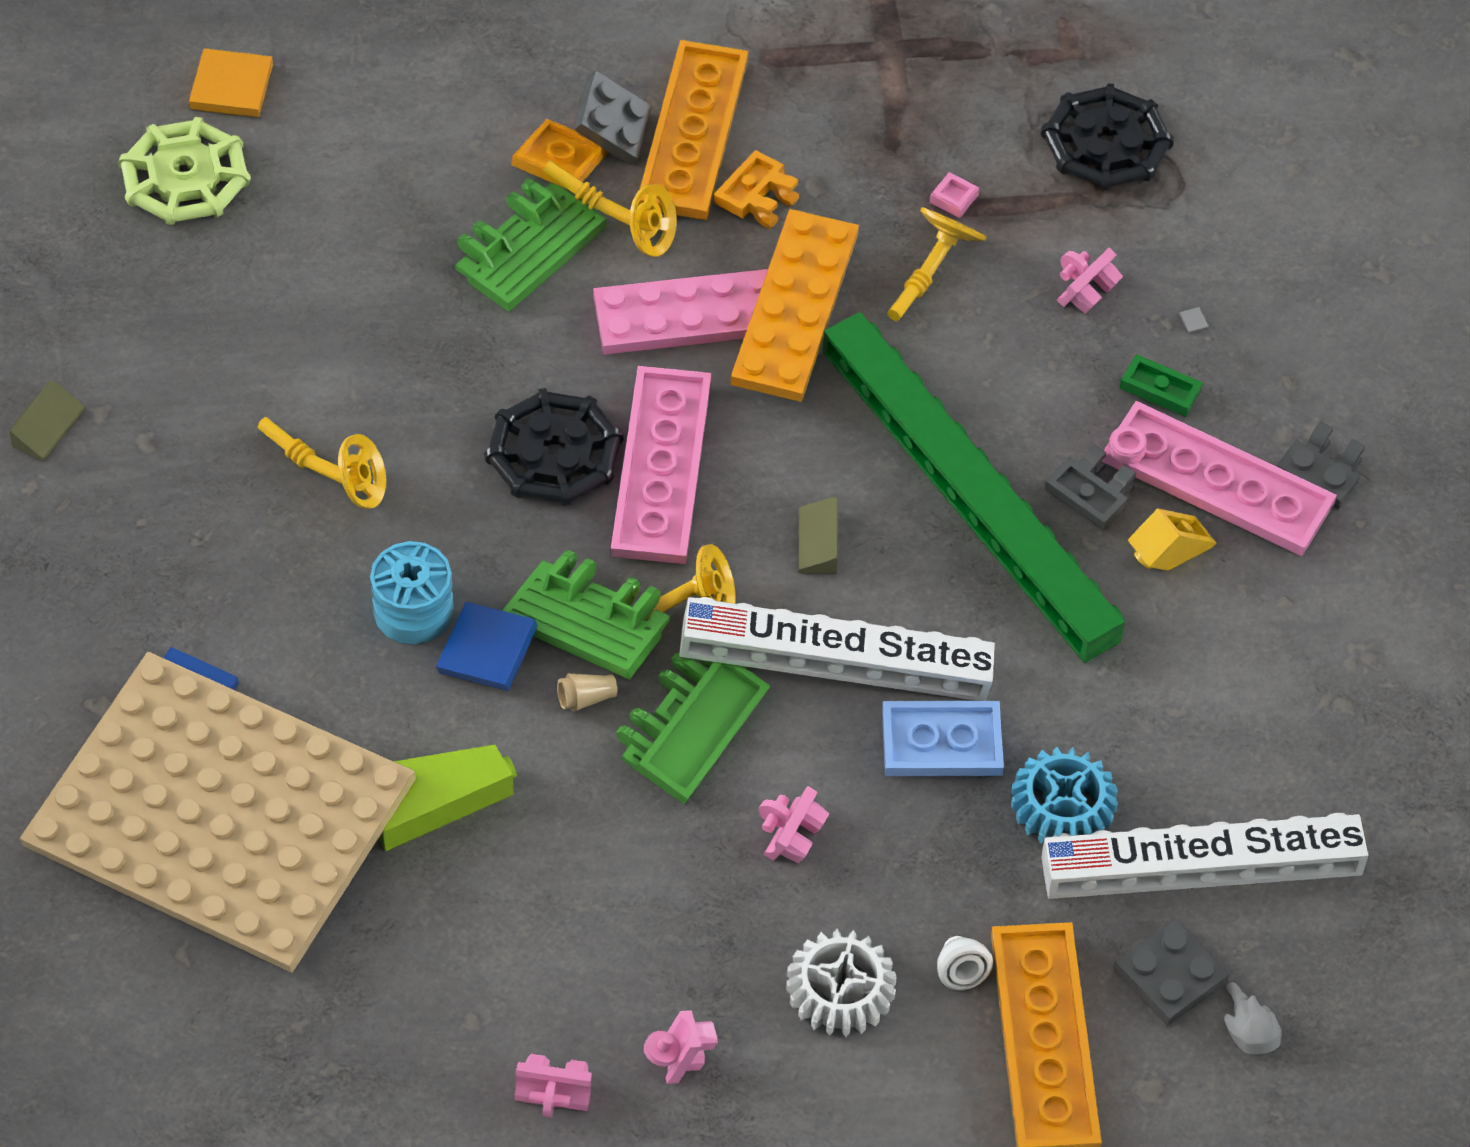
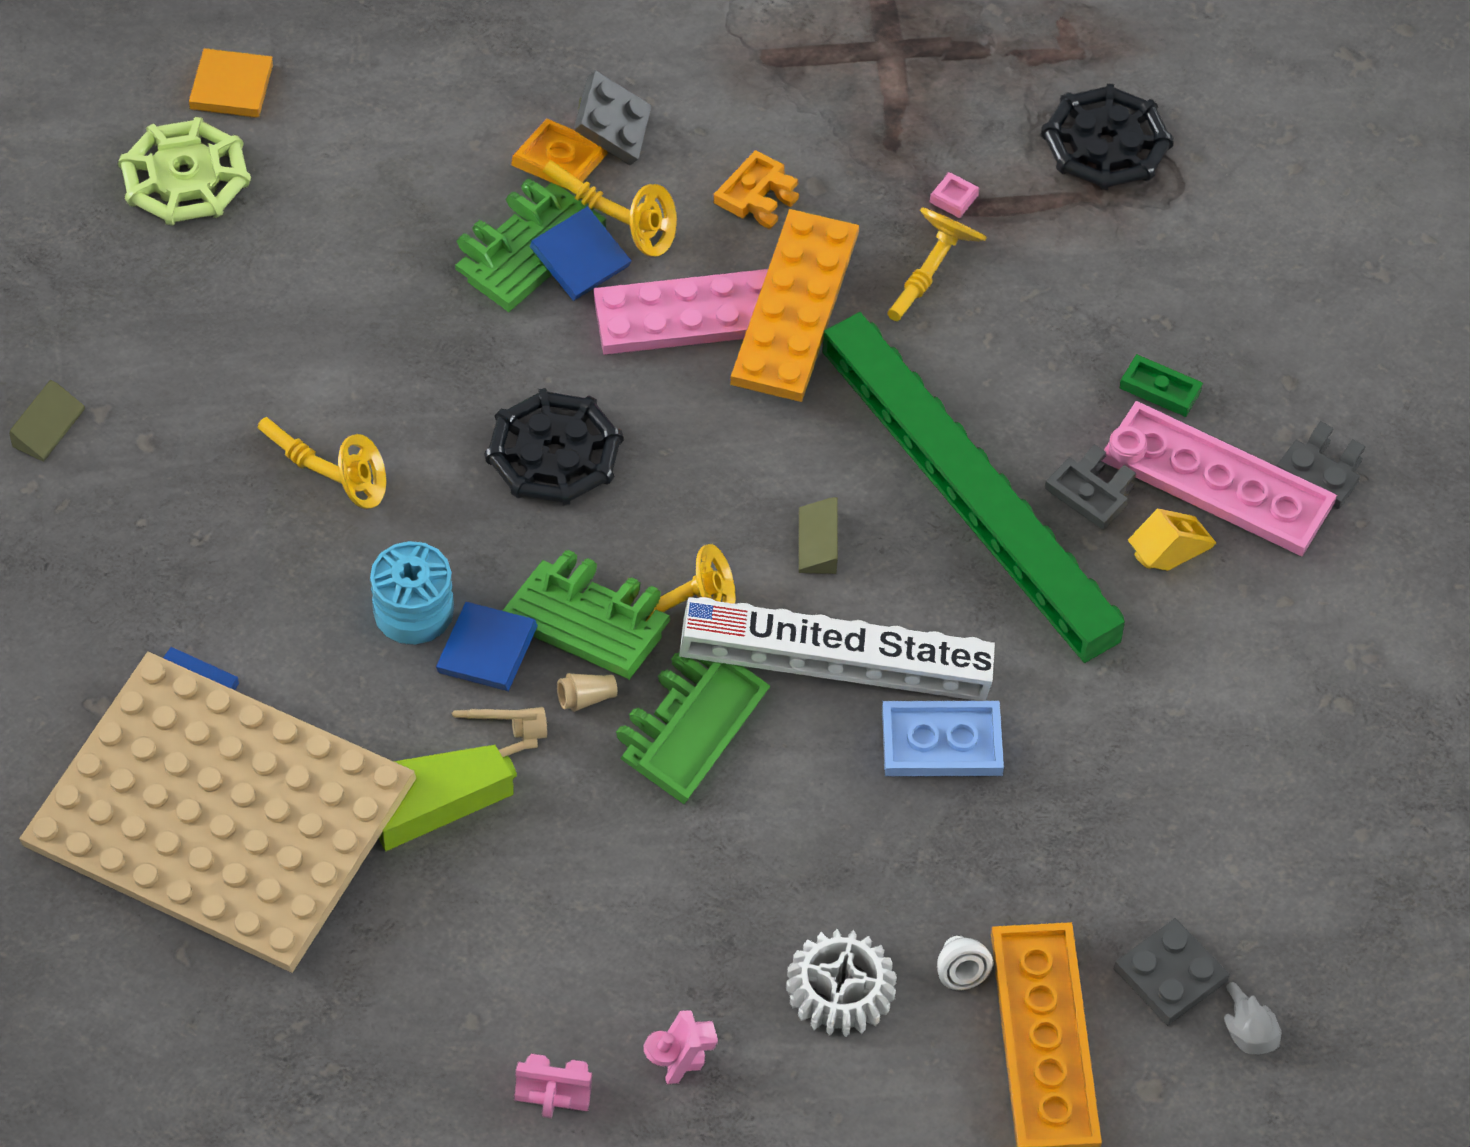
(526, 723): none -> tan plant
(580, 253): none -> blue tile
(661, 465): bright pink plate -> none
(695, 125): light orange plate -> none
(801, 812): bright pink hips -> none
(1063, 783): medium azure gear -> none
(1100, 271): bright pink hips -> none
(1193, 320): light grey window -> none
(1204, 856): white brick -> none

